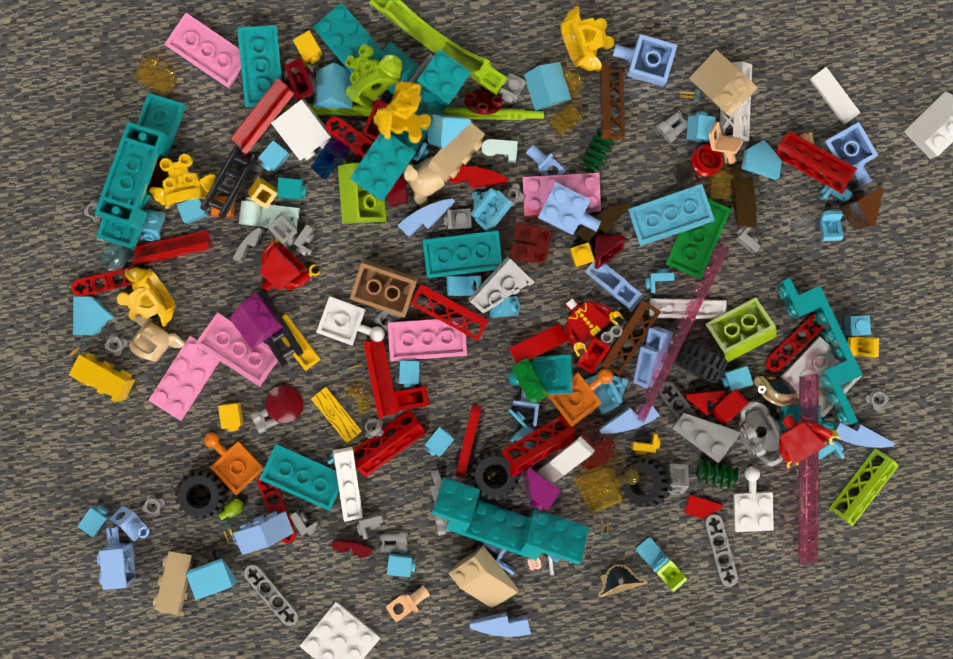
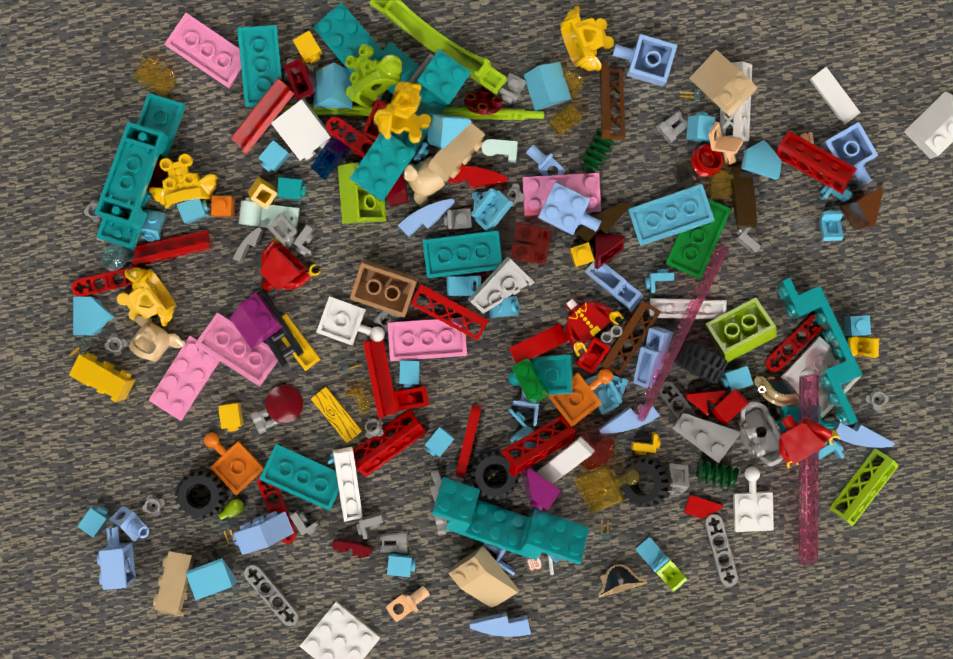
(218, 186): black bar -> none

